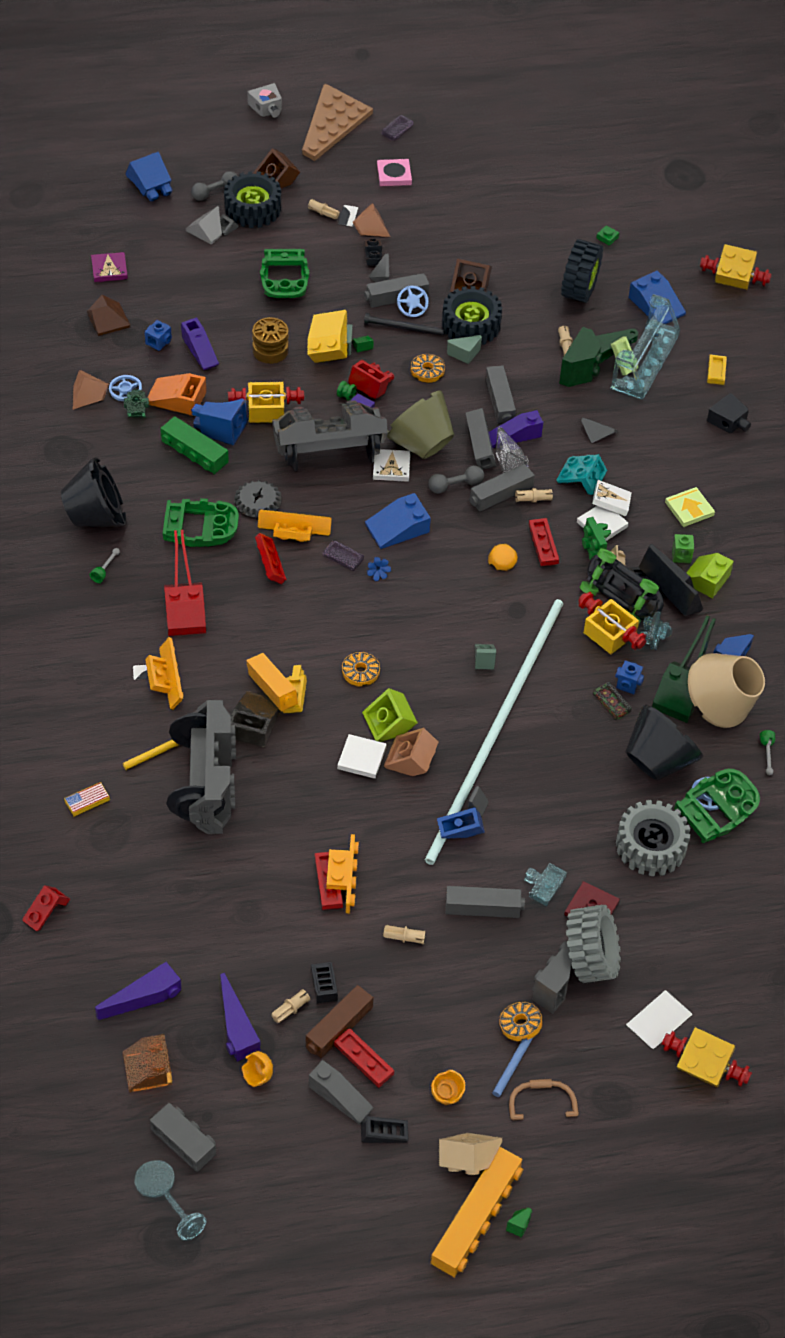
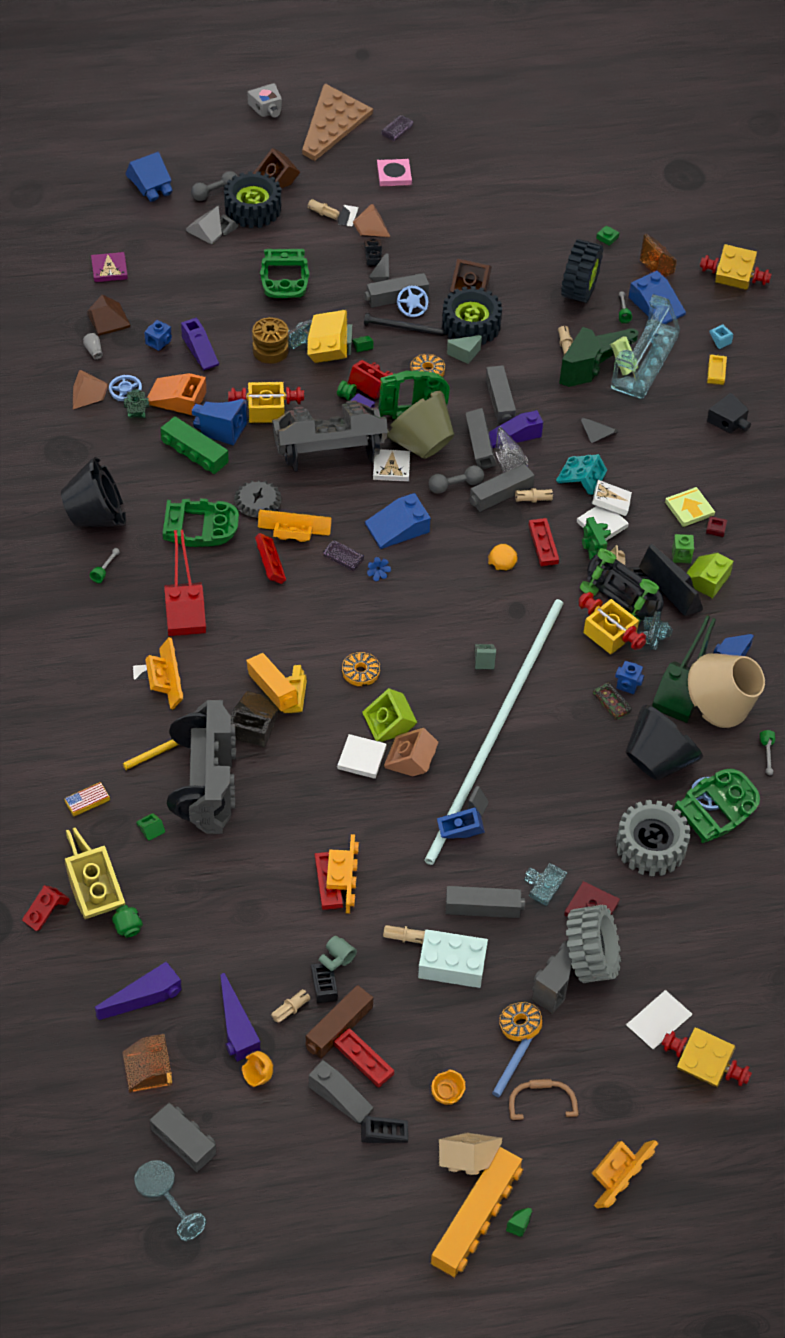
(92, 878): none -> light yellow slope
(93, 345): none -> light grey cone
(127, 921): none -> green head
(151, 826): none -> green slope
(299, 334): none -> clear light blue hips
(340, 950): none -> sand green piece
(424, 385): none -> green slope
(452, 958): none -> light aqua brick
(618, 1168): none -> light orange bracket
(627, 315): none -> green hinge
(657, 257): none -> clear orange slope
(716, 526): none -> dark red tile
(722, 336): none -> medium azure slope

